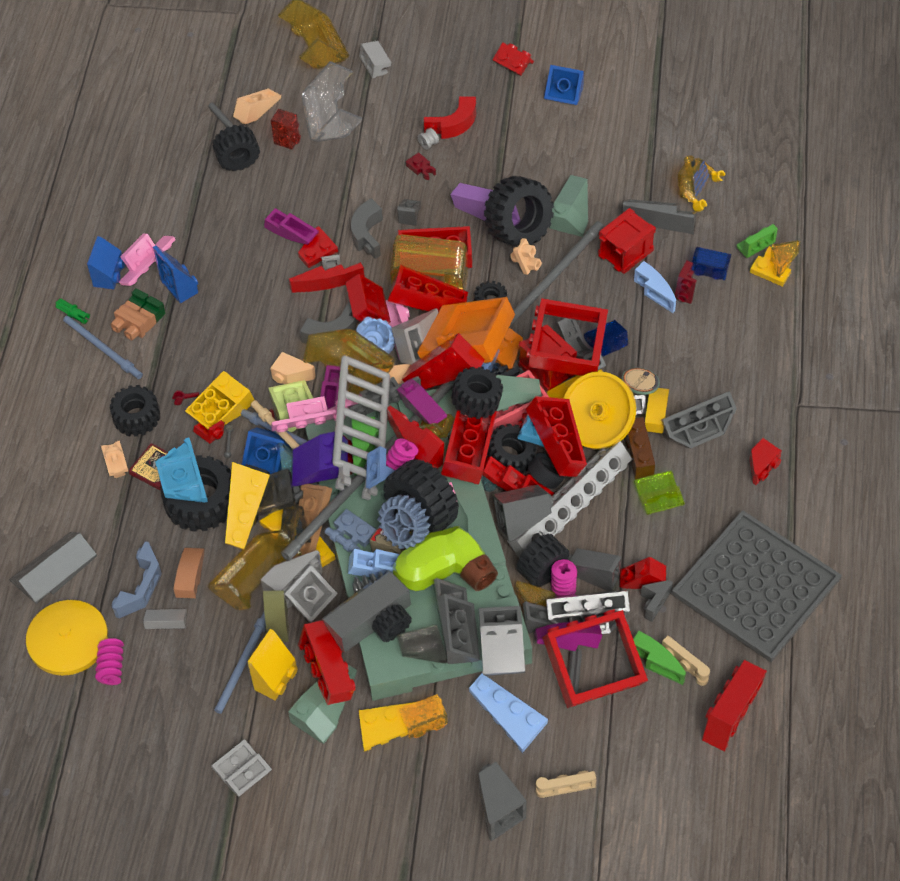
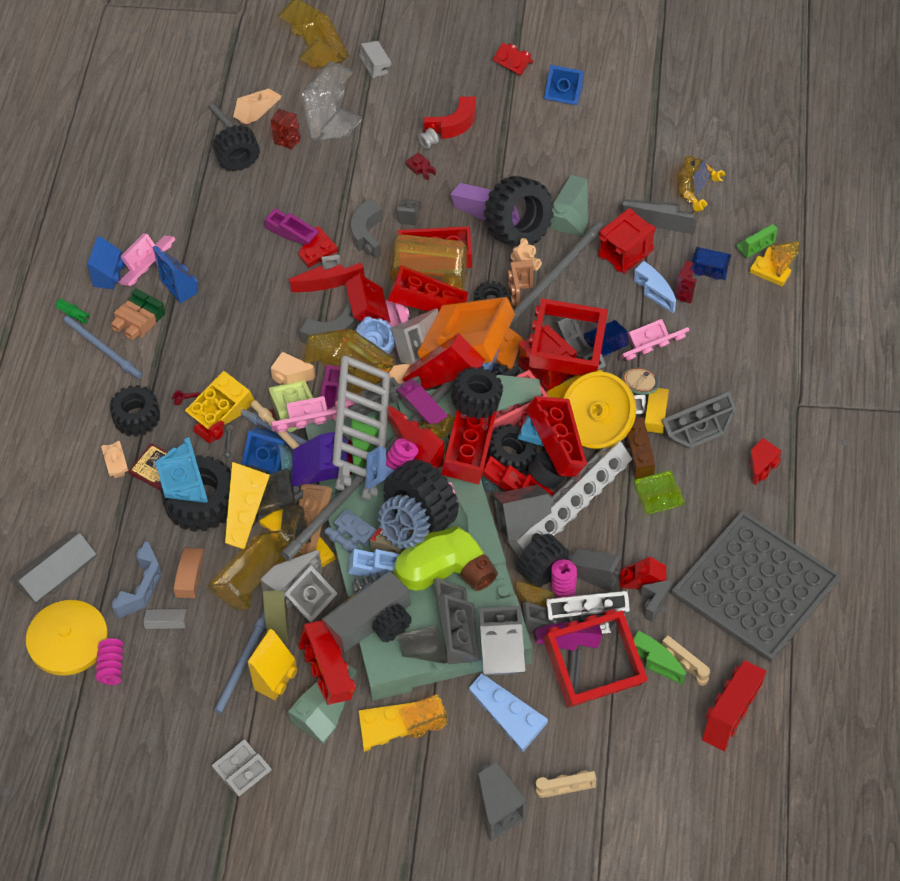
(519, 278): none -> nougat bracket
(650, 336): none -> bright pink bracket

